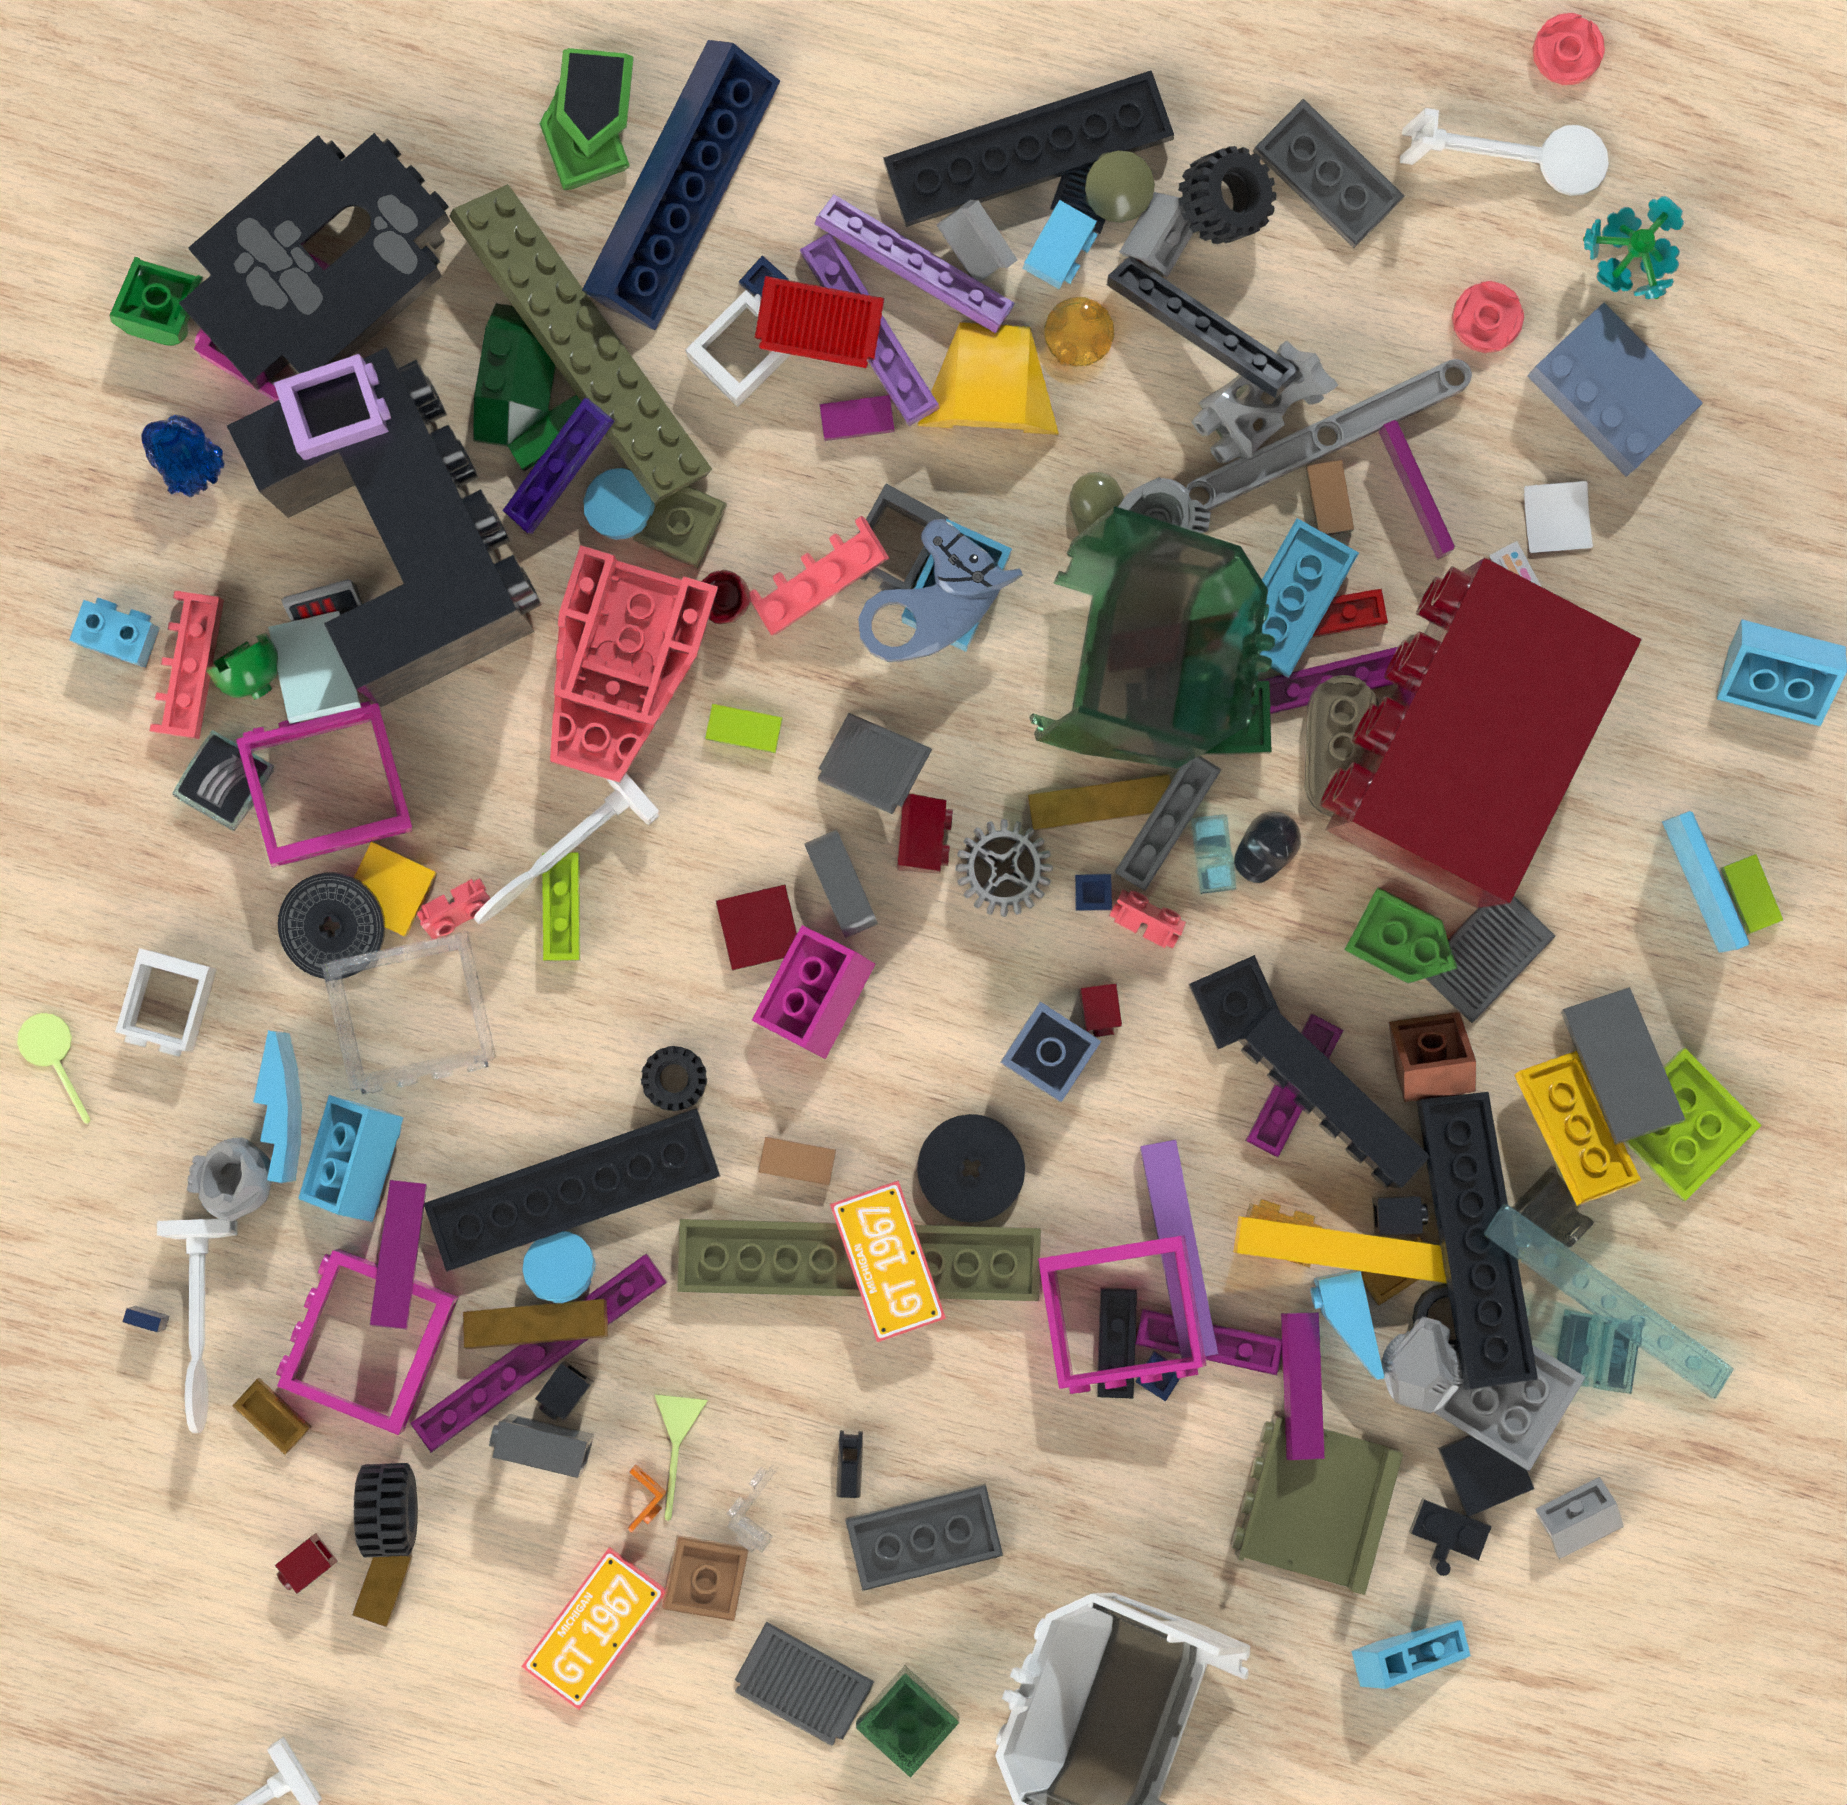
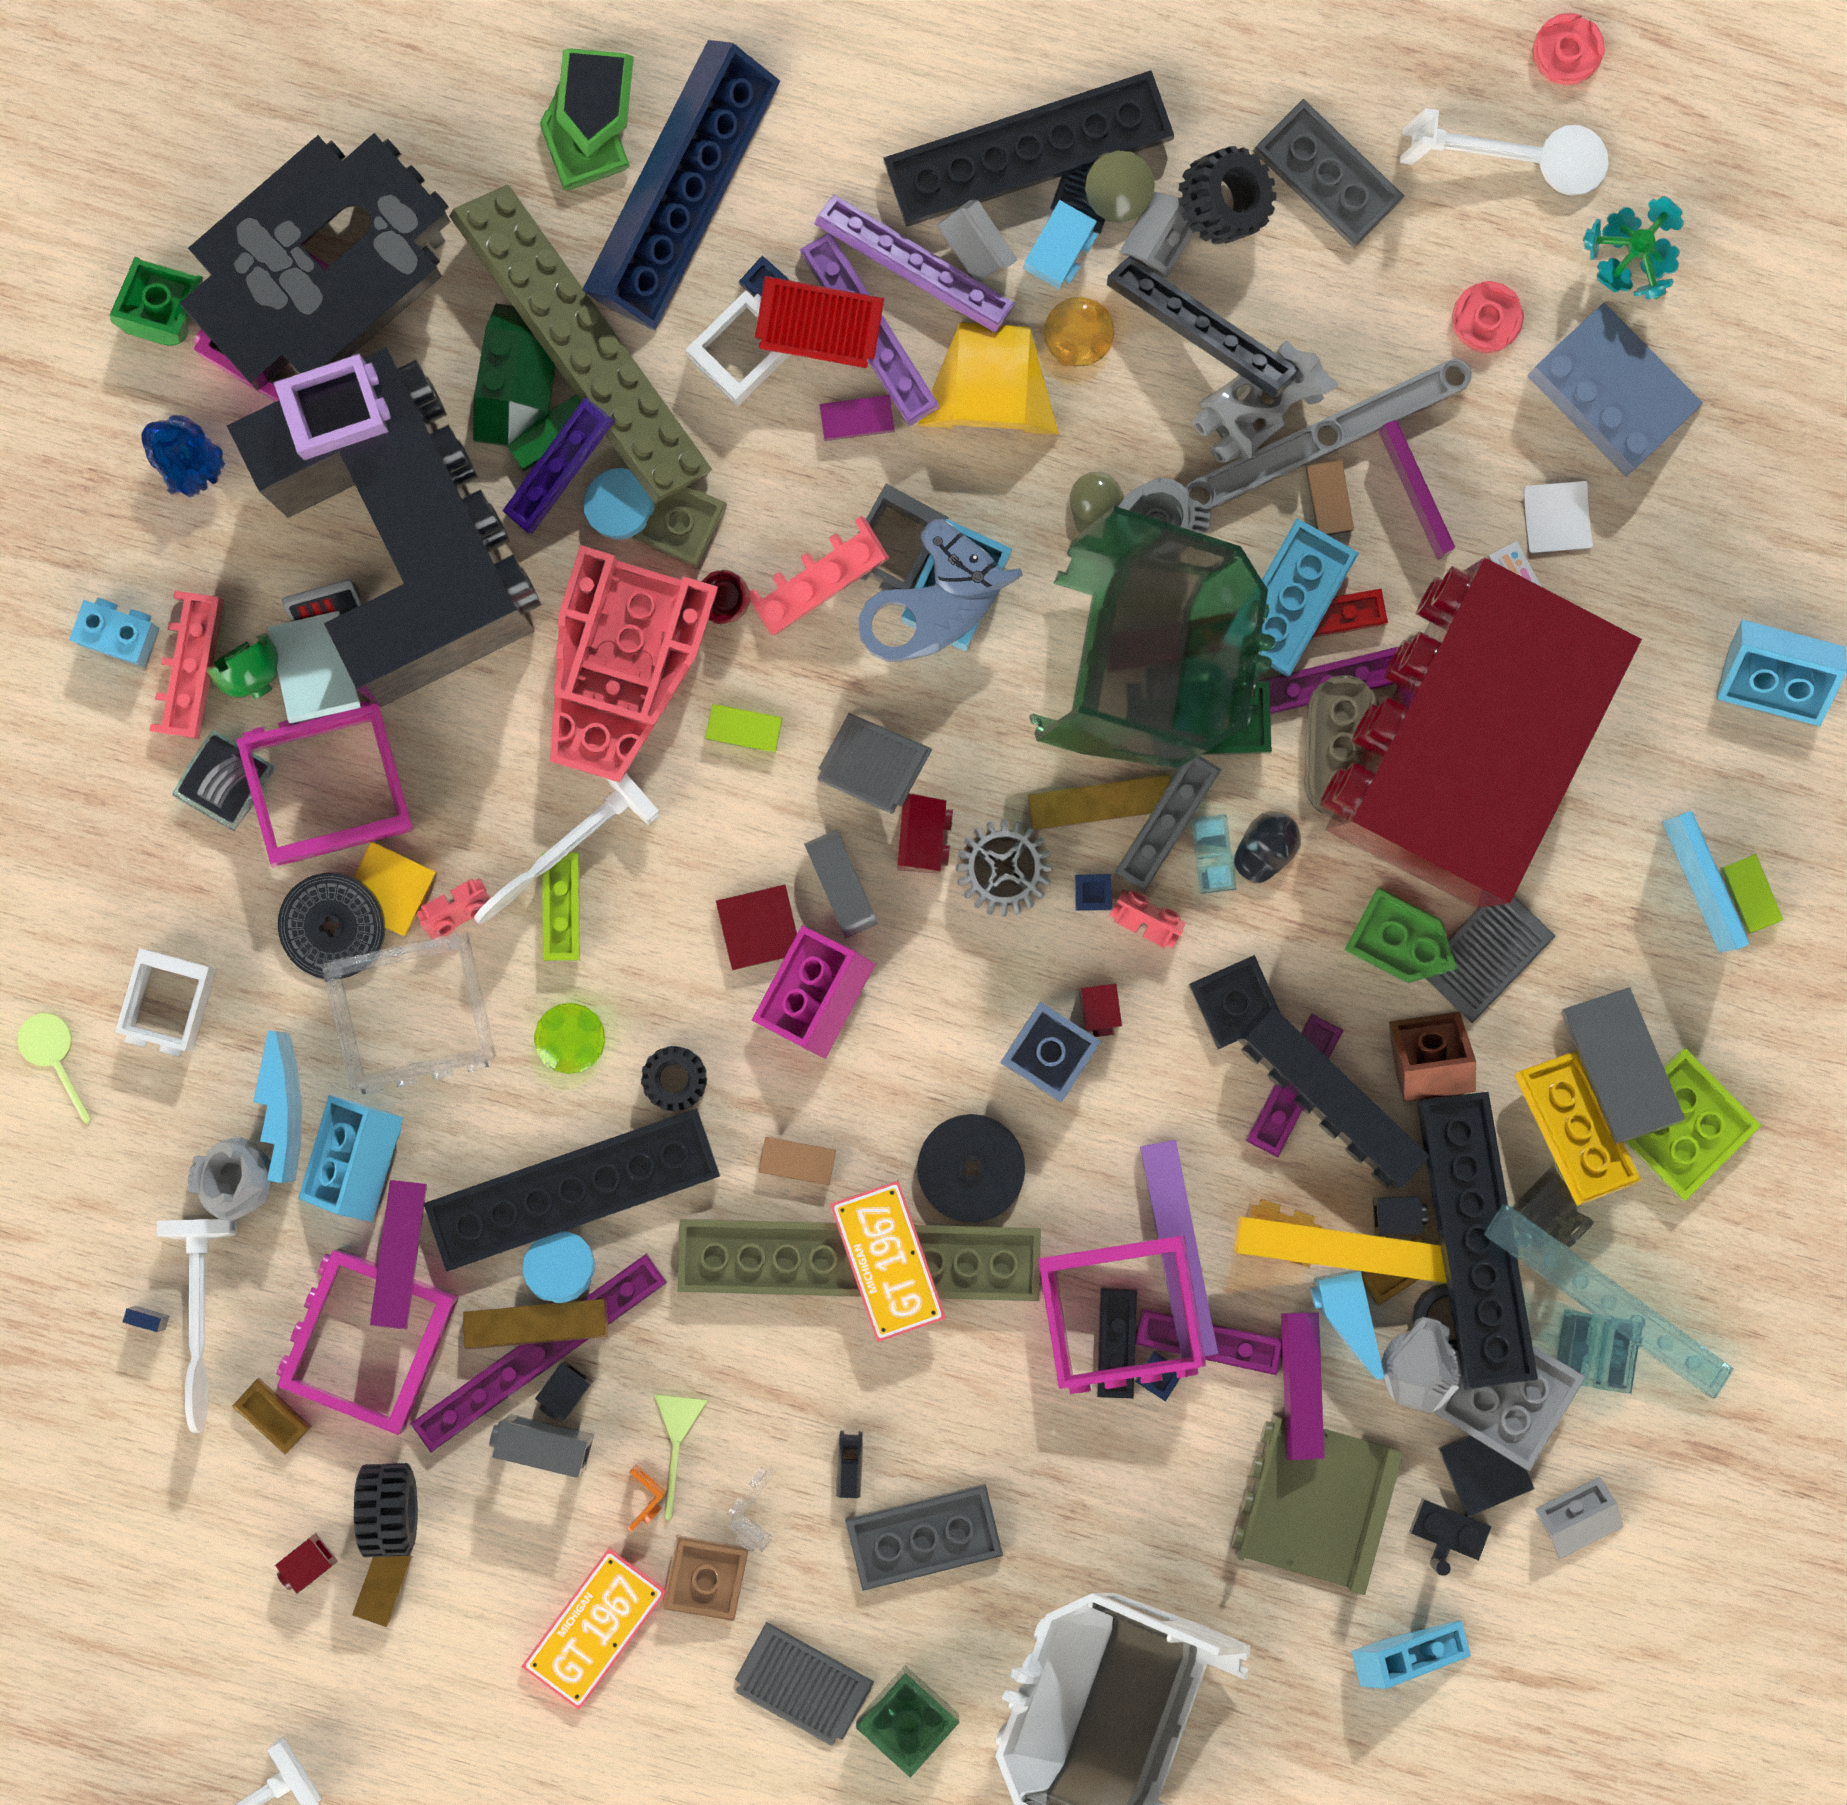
(569, 1038): none -> clear neon green dish

